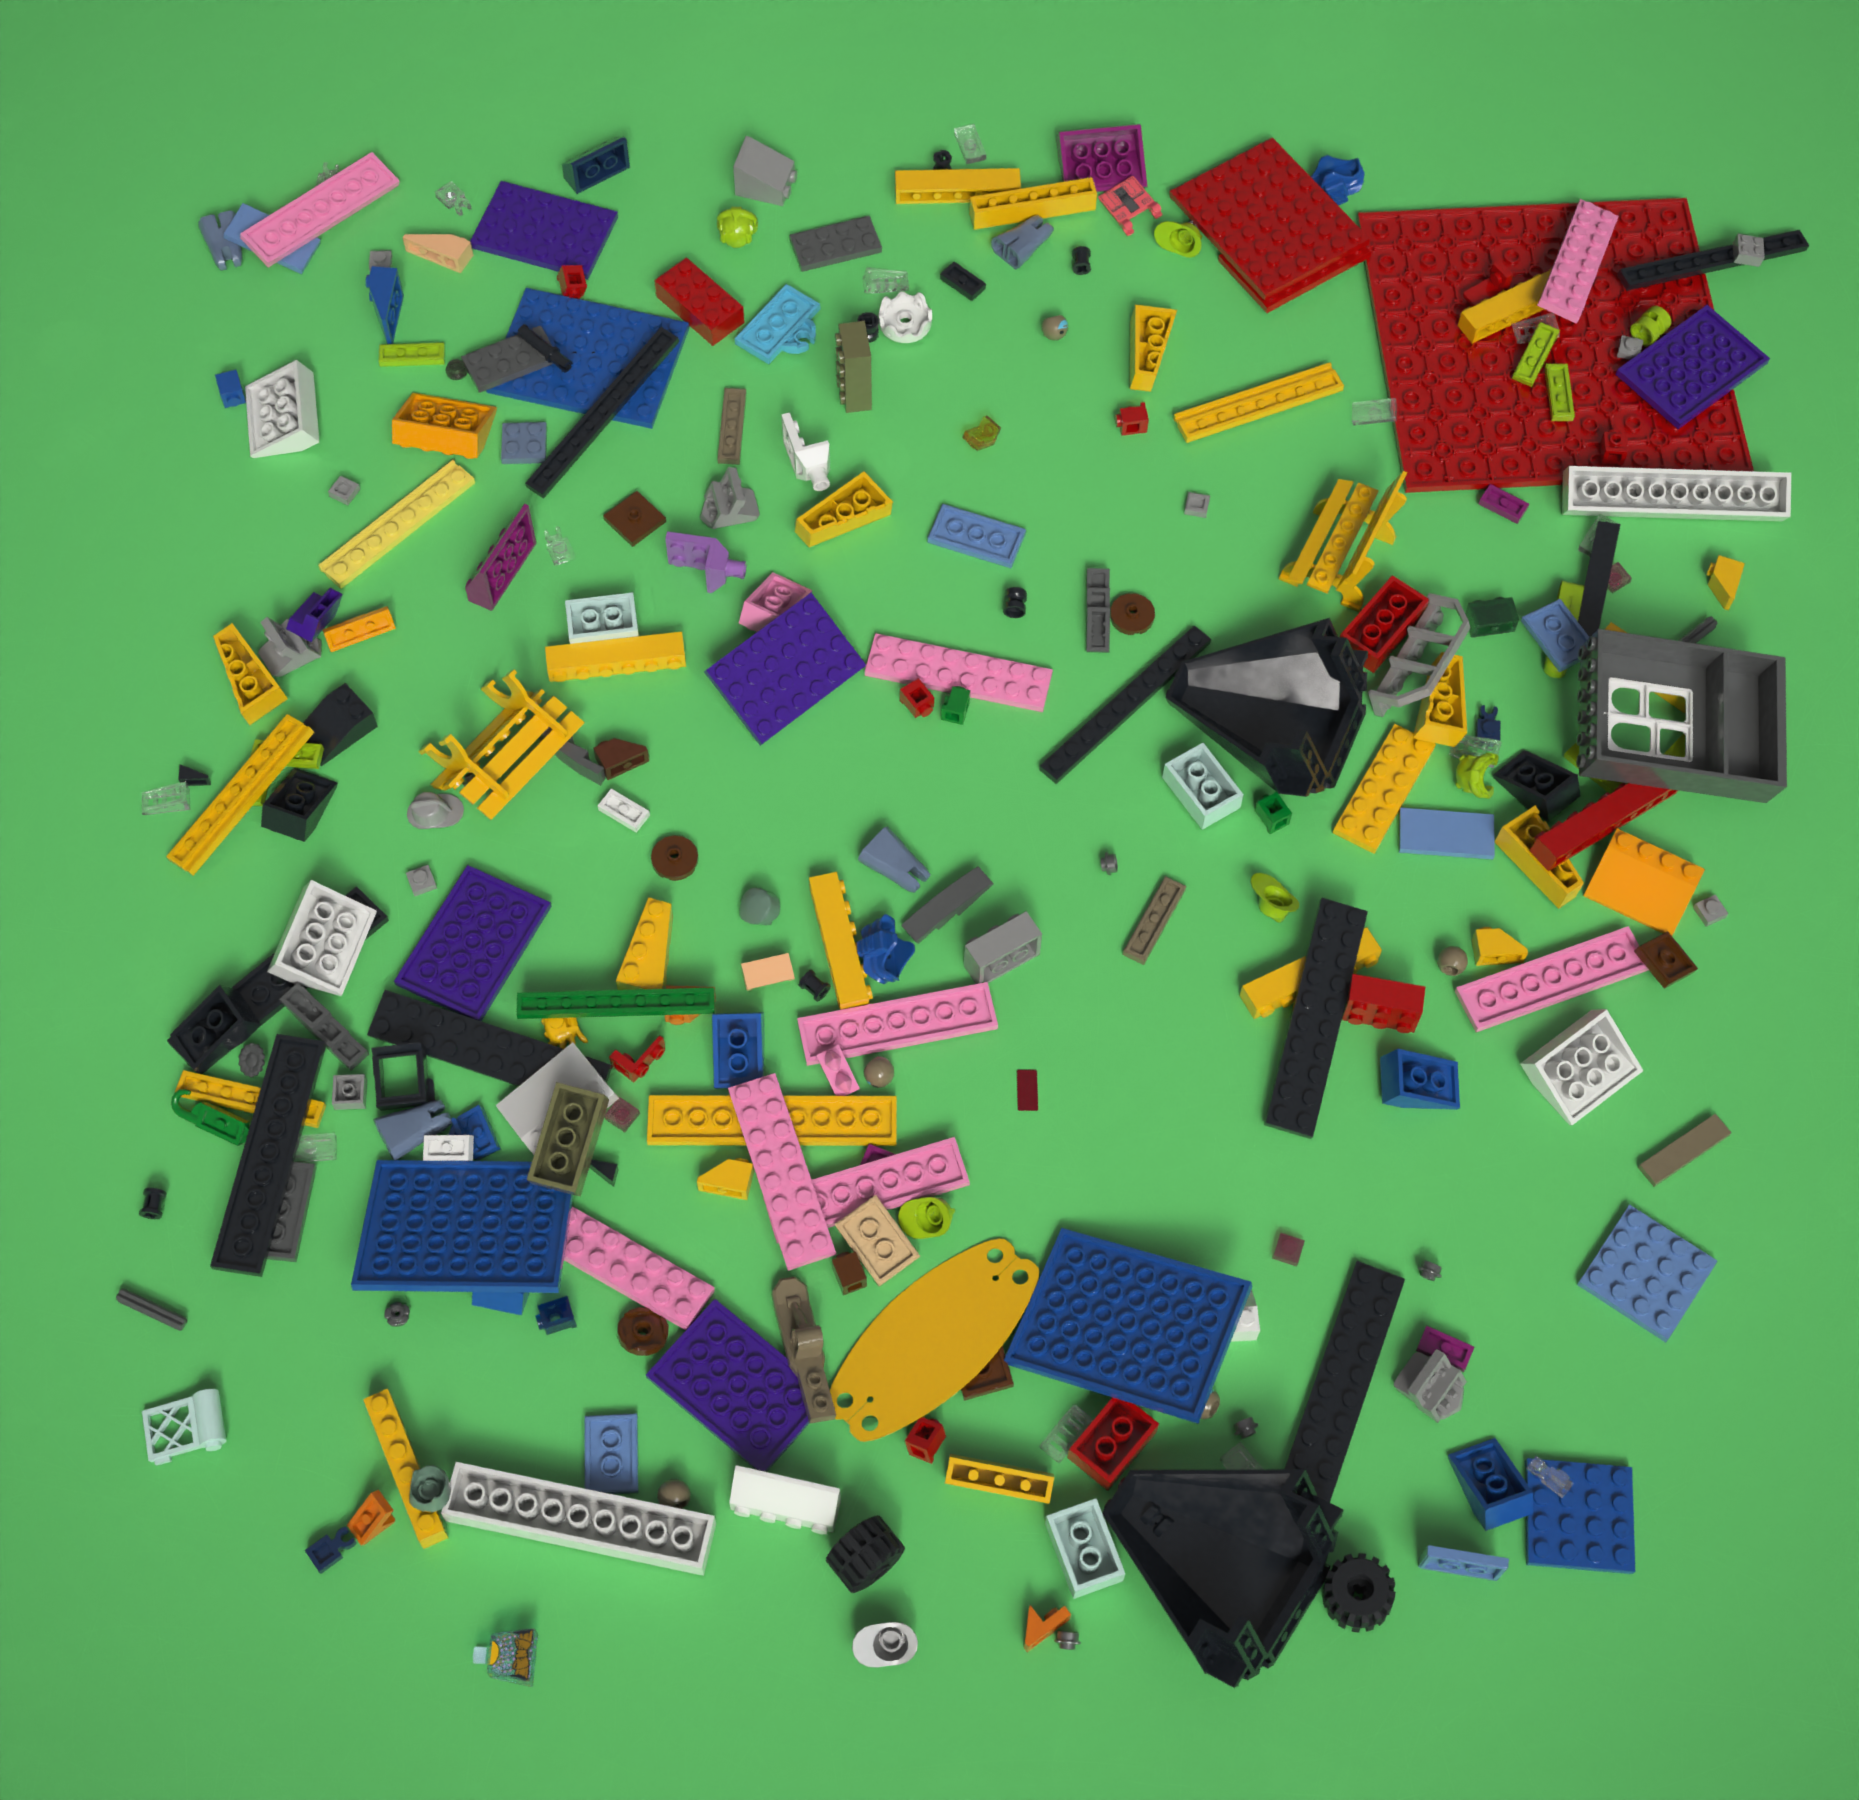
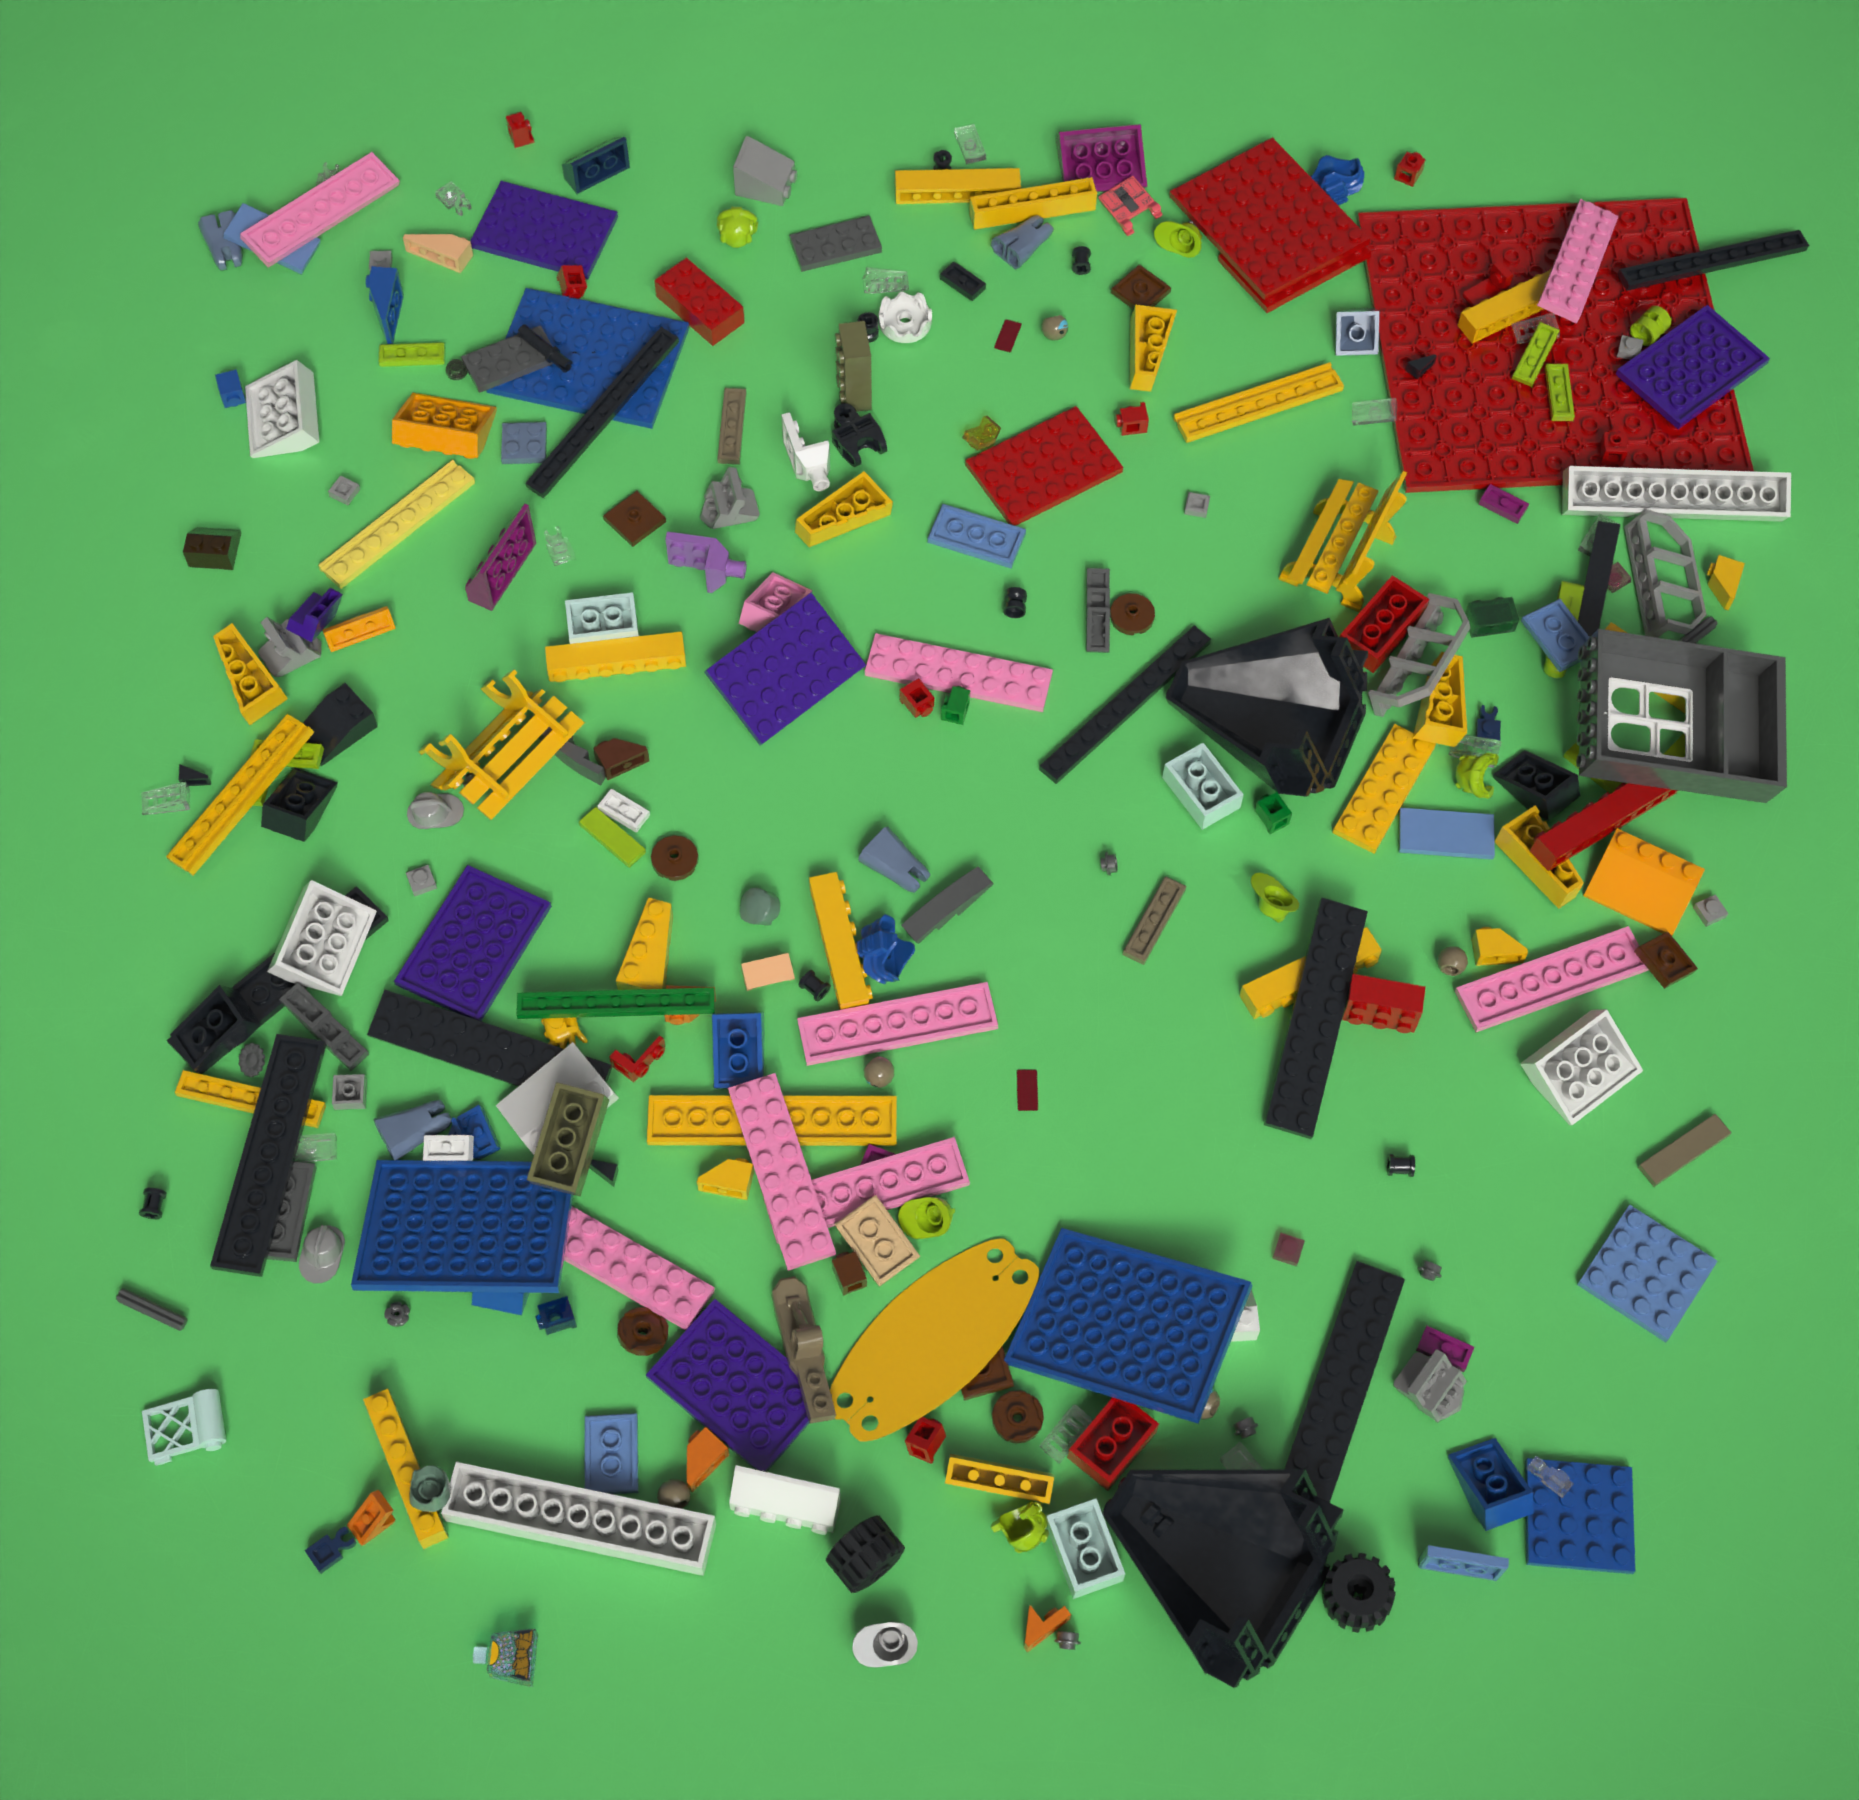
(211, 548): none -> slope
(213, 1119): green plate -> none
(321, 1254): none -> light grey piece
(425, 1084): black piece -> none
(519, 130): none -> red brick
(612, 837): none -> lime tile
(622, 1114): plate -> none
(704, 1455): none -> orange slope
(781, 326): medium azure plate -> none
(837, 1071): bright pink tile -> none
(856, 433): none -> black piece
(1002, 948): light grey brick -> none
(1008, 335): none -> dark red sticker
(1023, 1527): none -> lime helmet
(1024, 1405): none -> reddish brown plate
(1044, 466): none -> red plate
(1140, 288): none -> reddish brown plate
(1357, 332): none -> sand blue slope
(1400, 1165): none -> black bush
(1413, 164): none -> red brick
(1419, 1081): blue slope -> none
(1420, 366): none -> black piece
(1646, 578): none -> light grey plate
(1748, 250): light grey piece -> none

